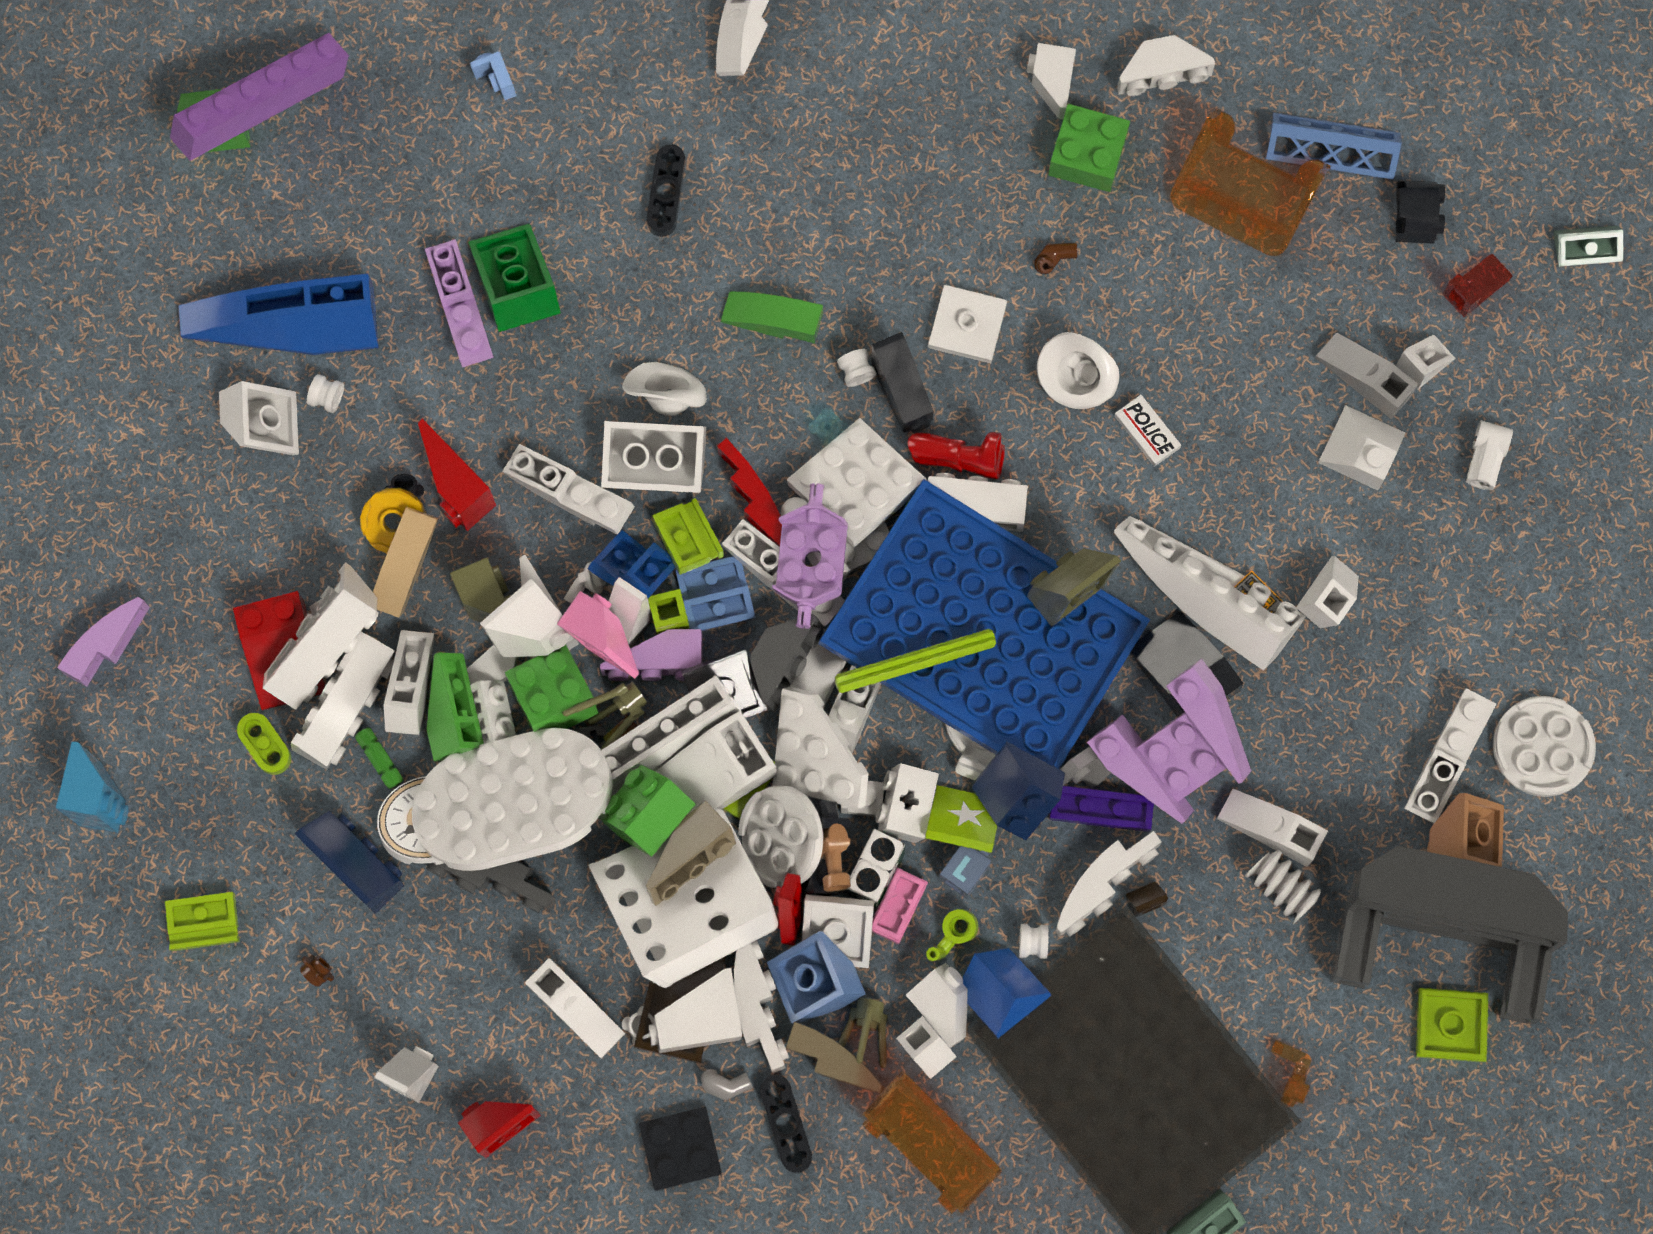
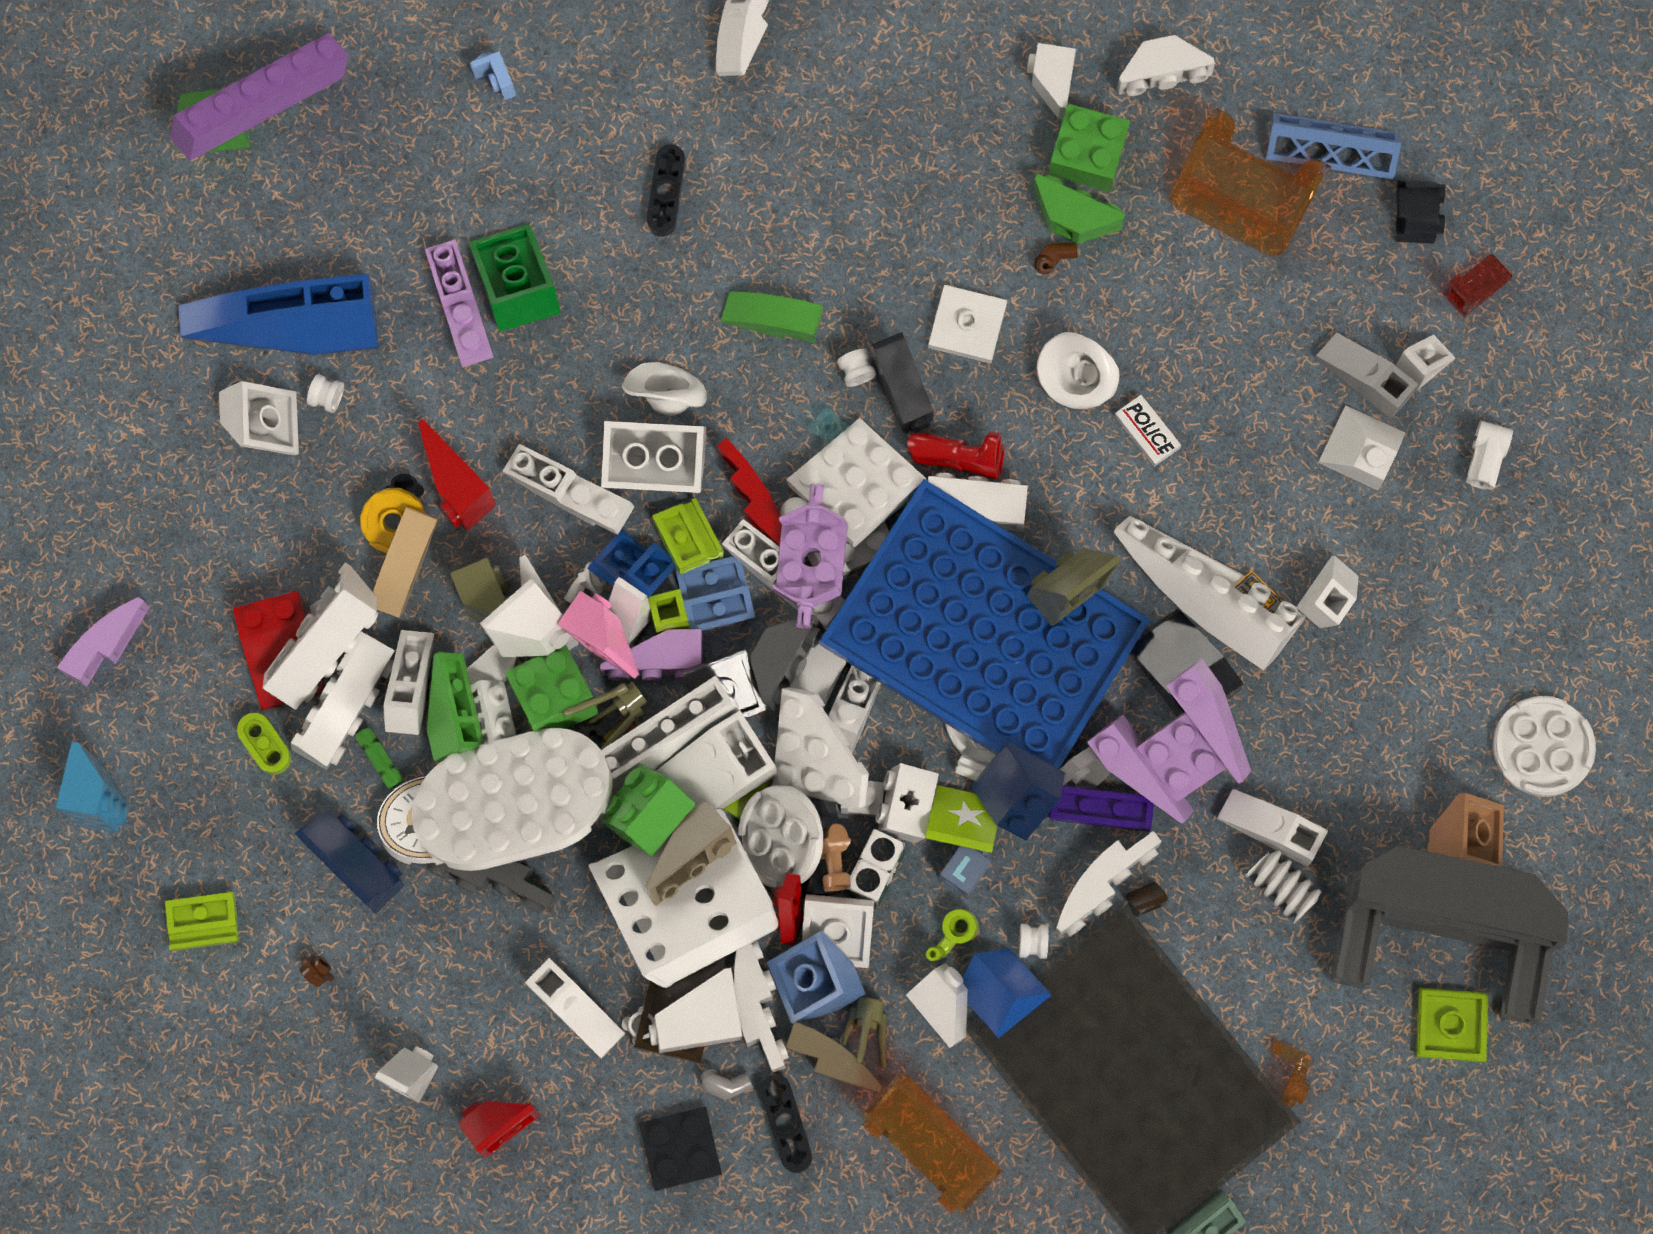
(898, 905): bright pink plate -> none
(915, 660): lime axle -> none
(926, 1047): white brick -> none
(1074, 212): none -> bright green slope
(1449, 755): white slope -> none
(1589, 245): sand green slope -> none

